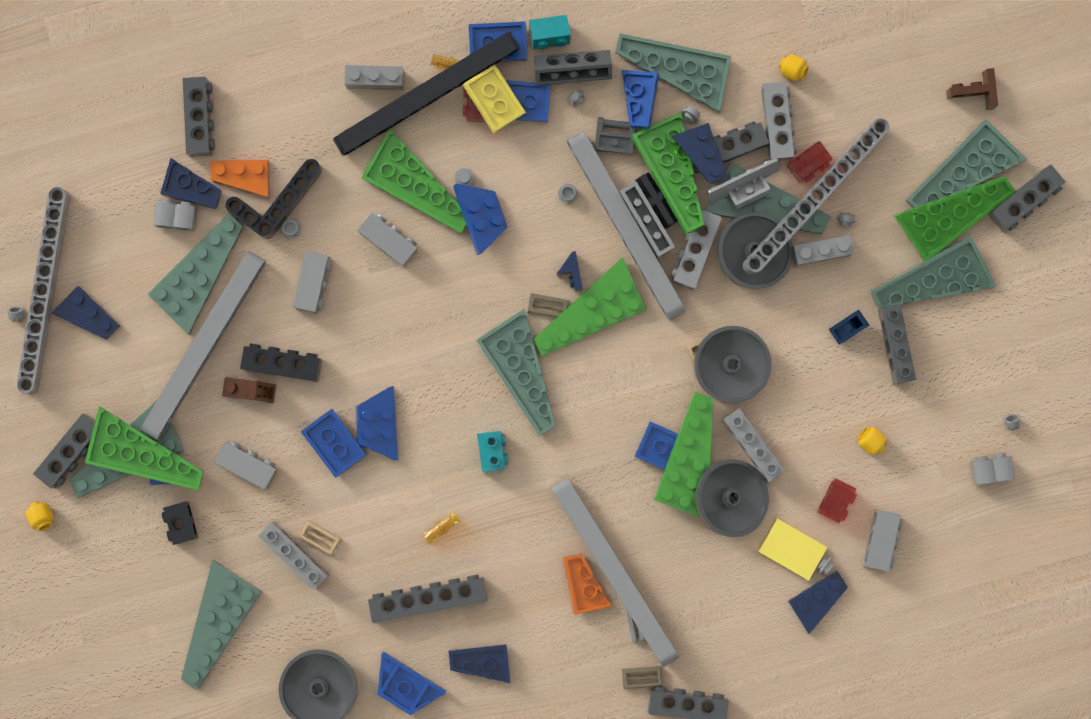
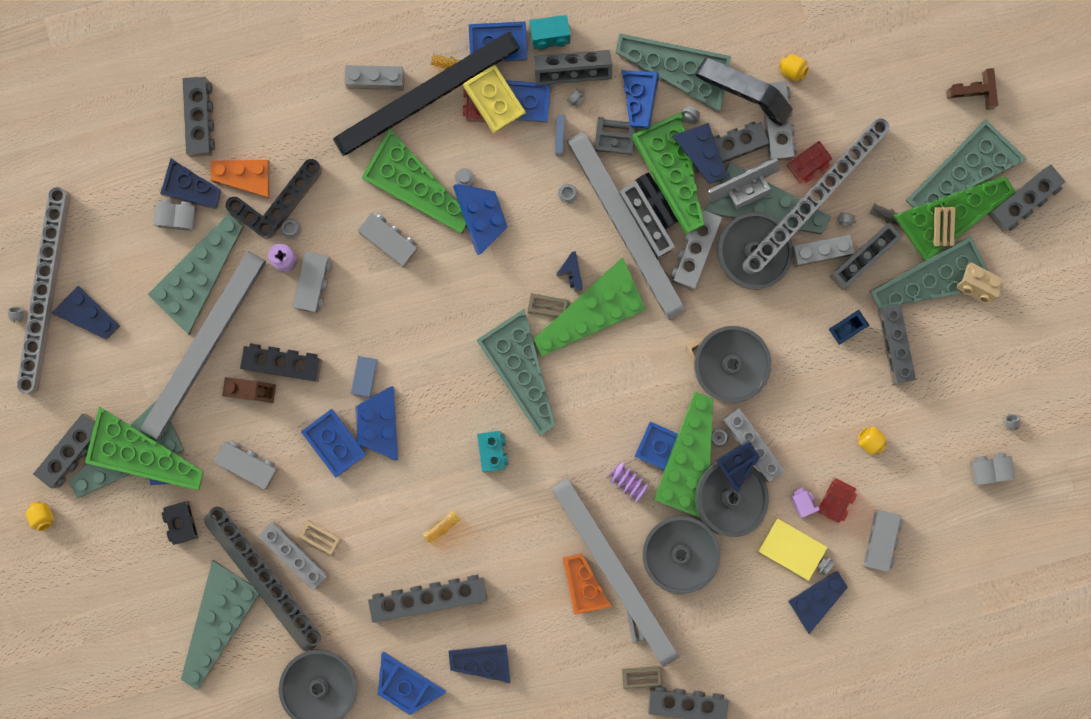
(271, 582): none -> dark grey beam
(277, 252): none -> lavender piece
(364, 376): none -> sand blue tile
(559, 135): none -> sand blue tile
(629, 482): none -> lavender piece
(681, 554): none -> dark grey dish
(719, 442): none -> light grey plate
(738, 463): none -> dark blue wing
(746, 87): none -> beam
(803, 502): none -> lavender brick
(865, 256): none -> dark grey brick
(884, 214): none -> clear smoke pin
(948, 219): none -> tan tile
(980, 284): none -> tan bracket

